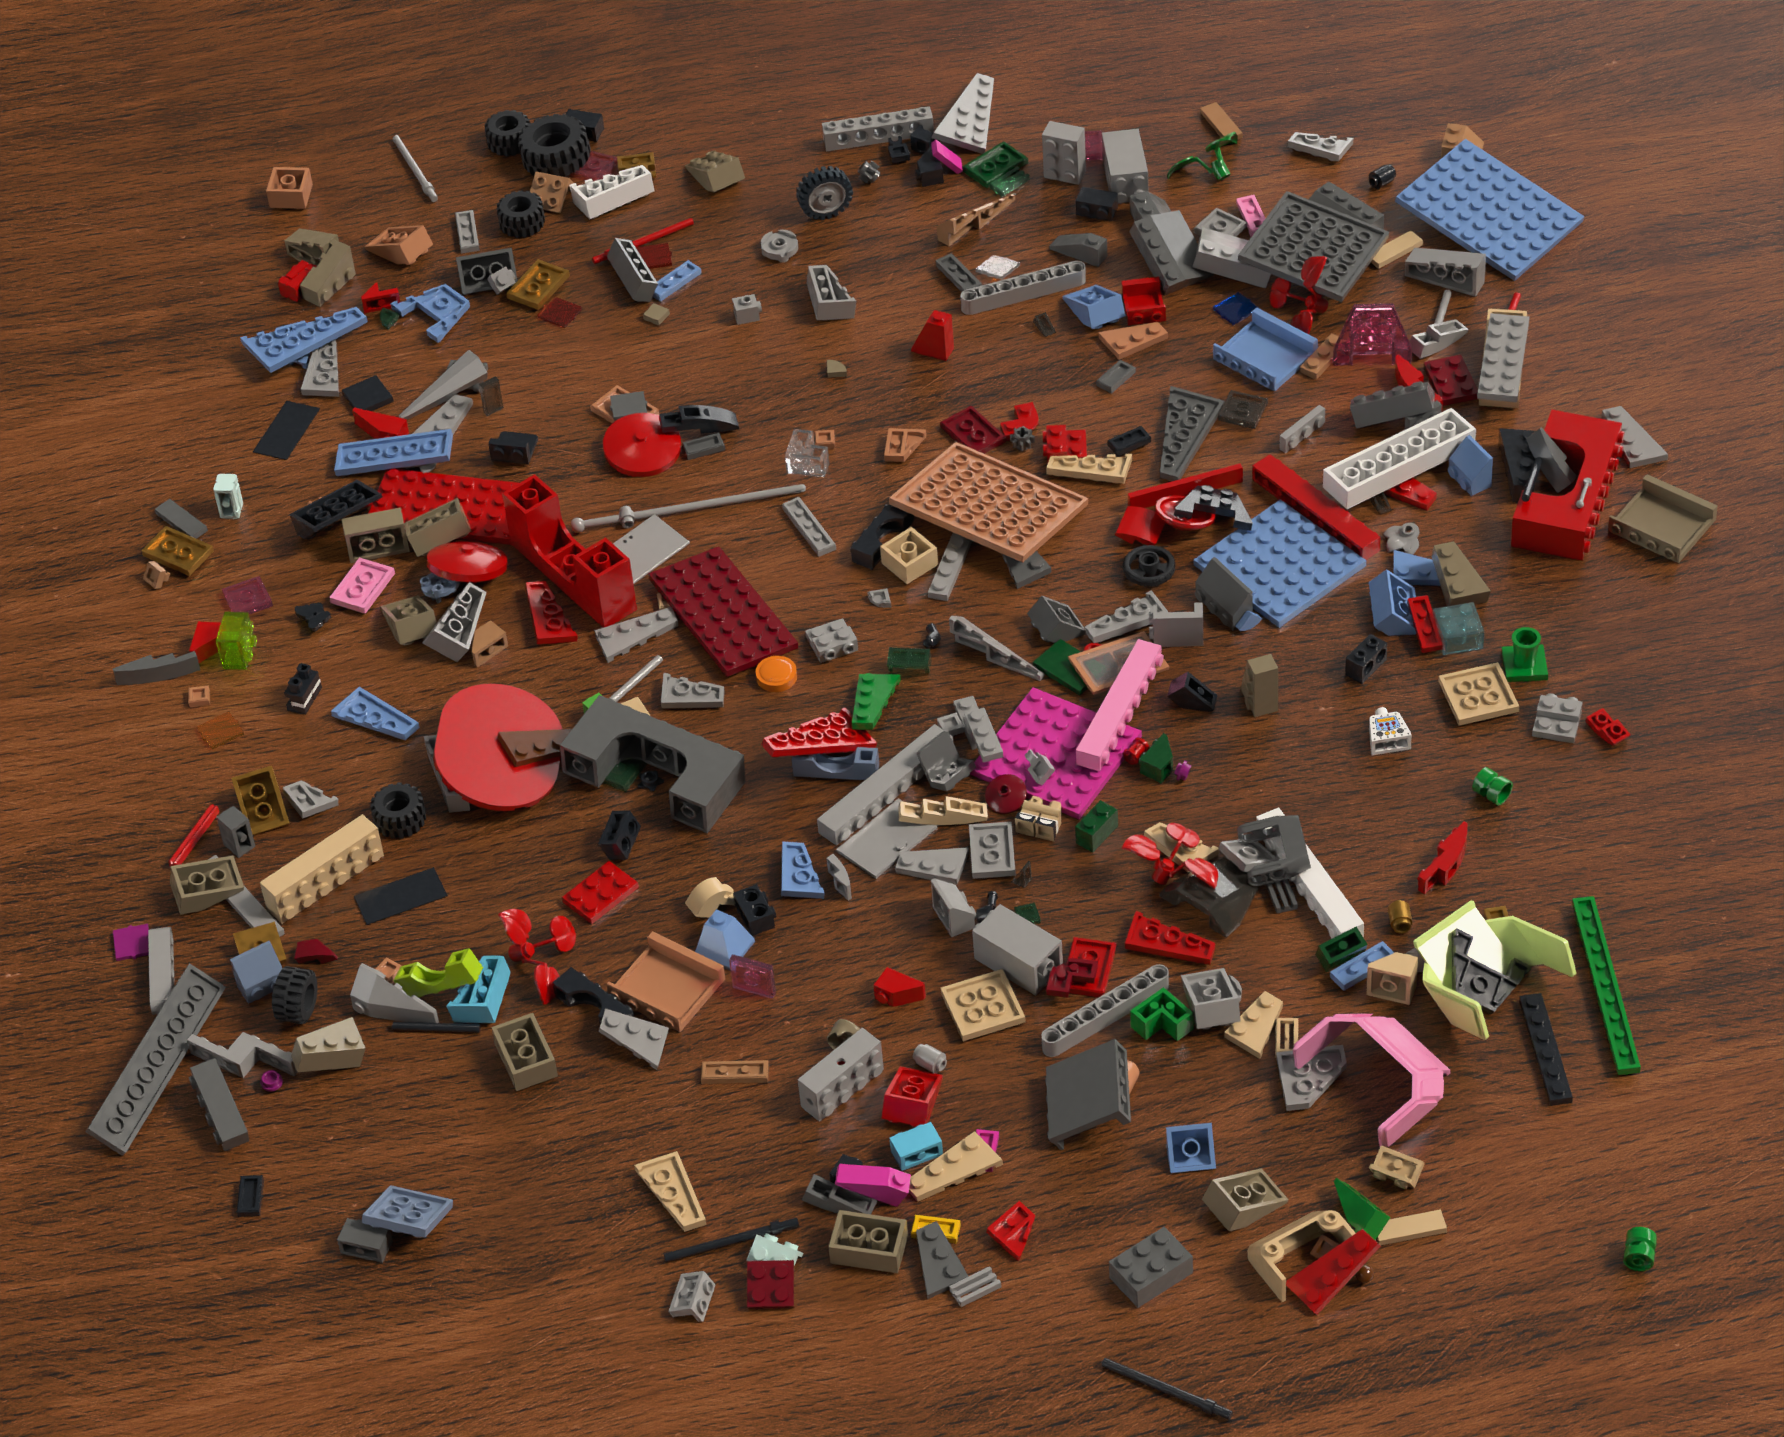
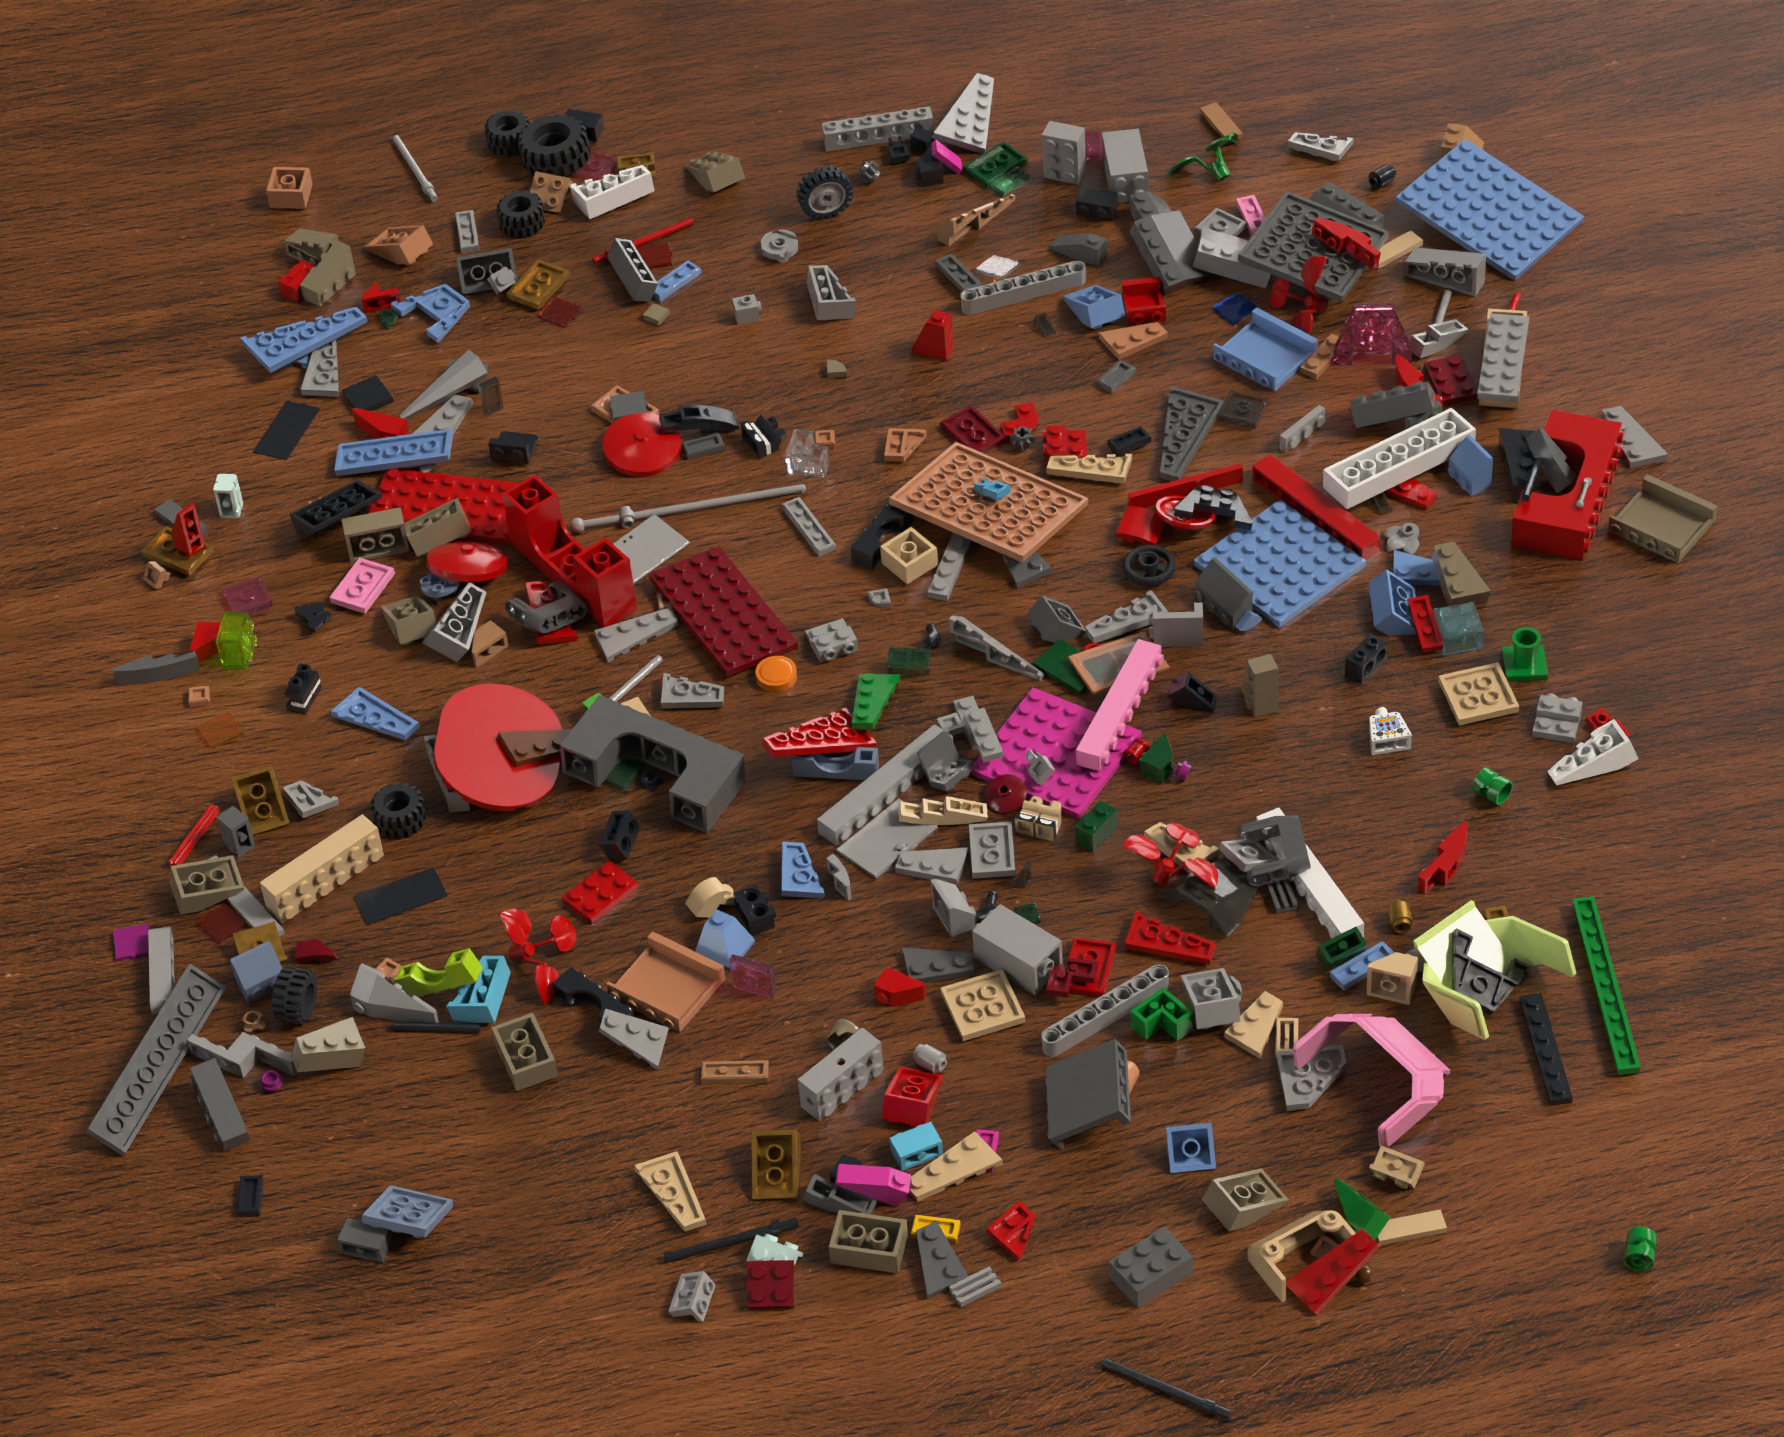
(187, 531): none -> red slope
(221, 923): none -> clear red piece
(253, 1021): none -> medium nougat plate
(564, 610): none -> dark grey connector
(761, 435): none -> black hips
(775, 1164): none -> pearl gold slope
(937, 964): none -> dark grey wing
(994, 490): none -> dark azure plate
(1346, 238): none -> red slope
(1602, 753): none -> white wedge

